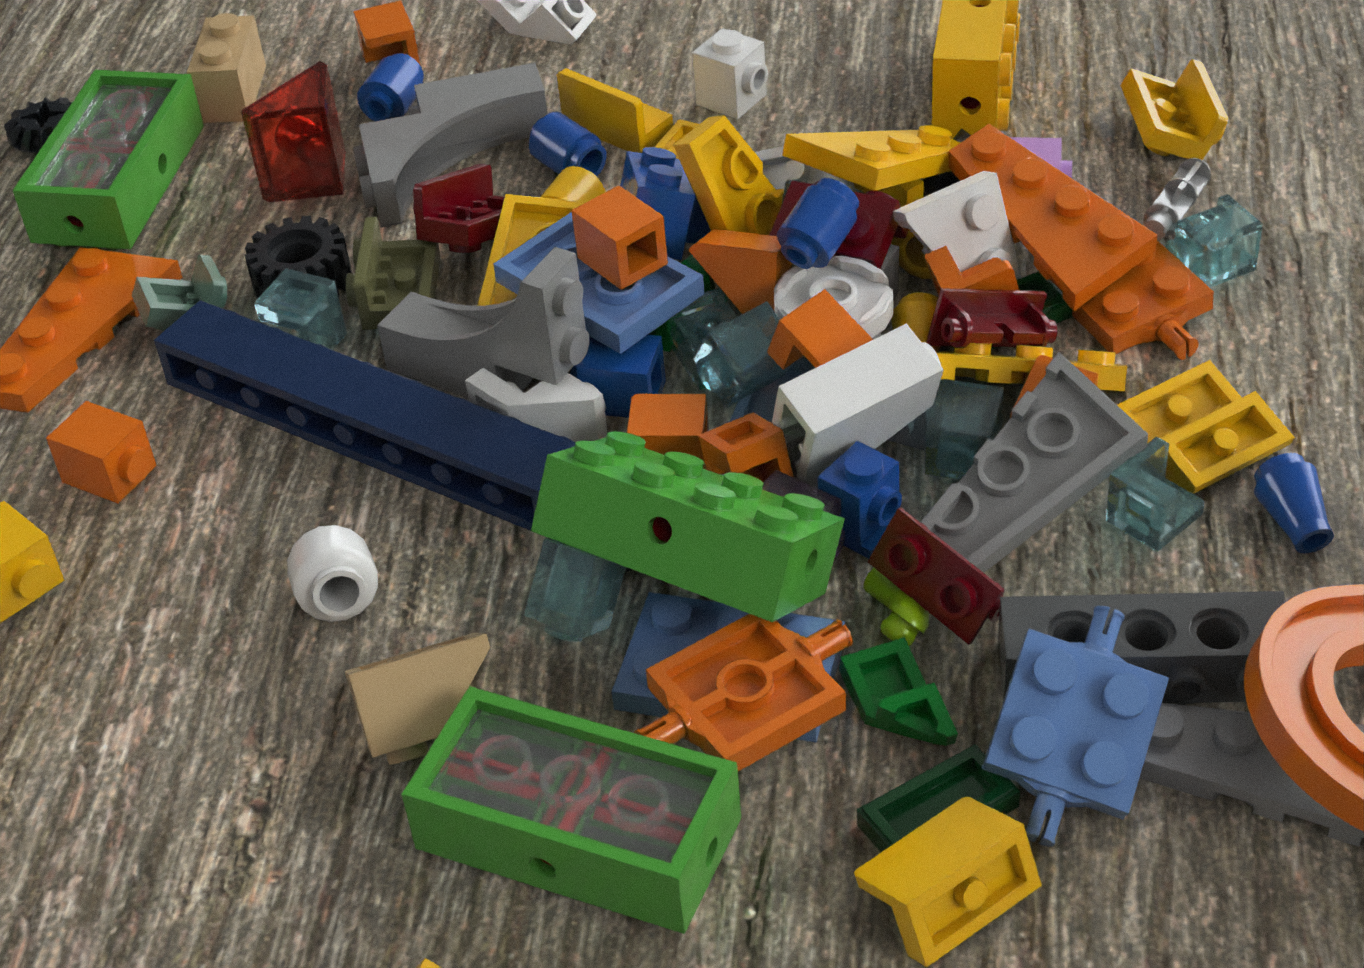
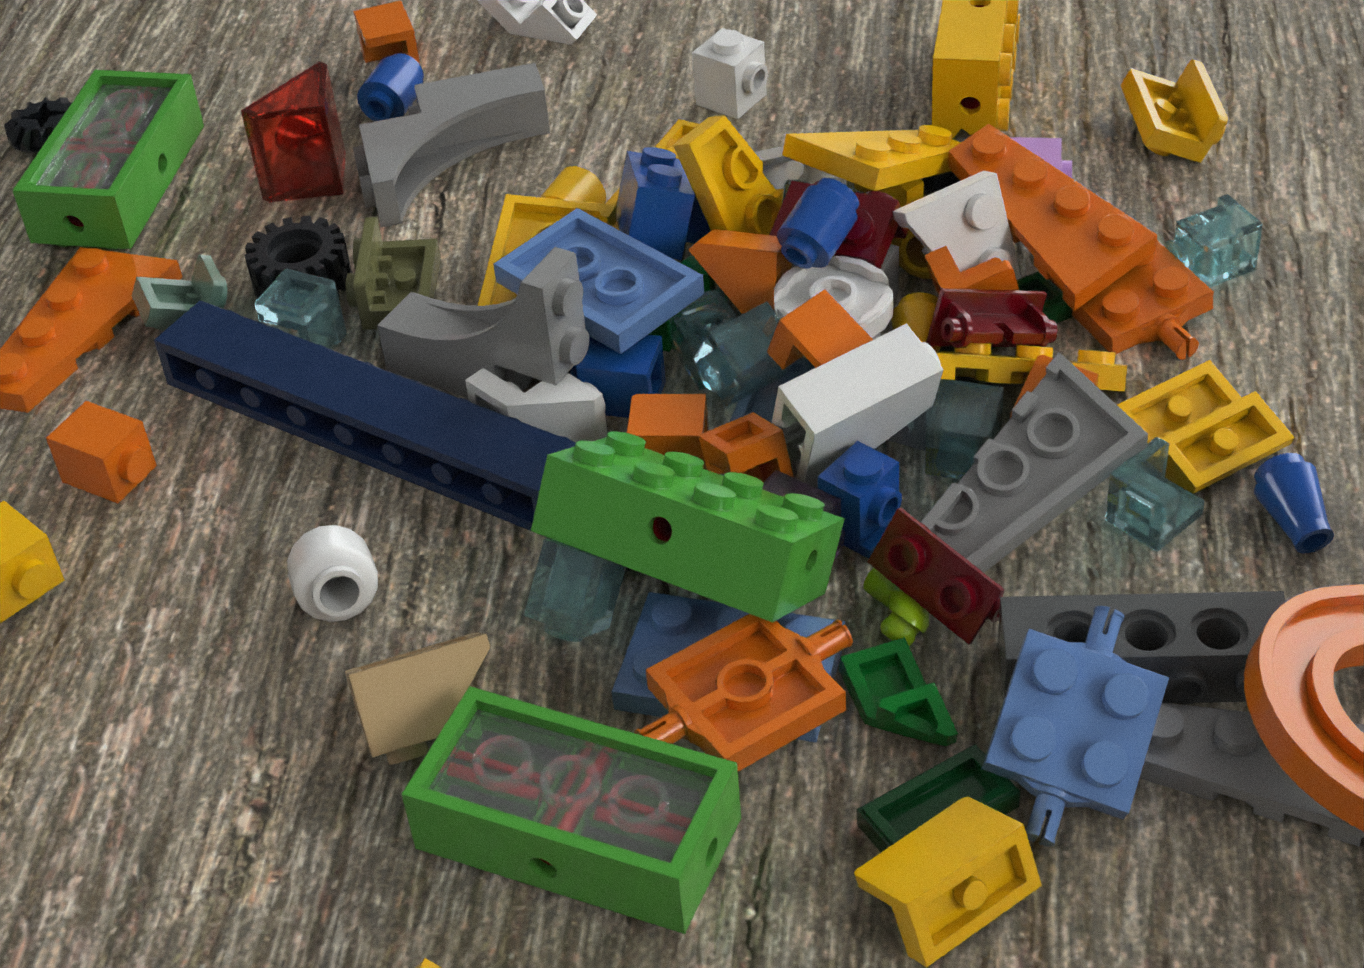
(227, 67): tan brick -> none
(458, 209): dark red bracket -> none
(564, 143): blue brick -> none
(611, 113): yellow panel -> none
(620, 237): orange brick -> none
(1177, 197): light grey piece -> none

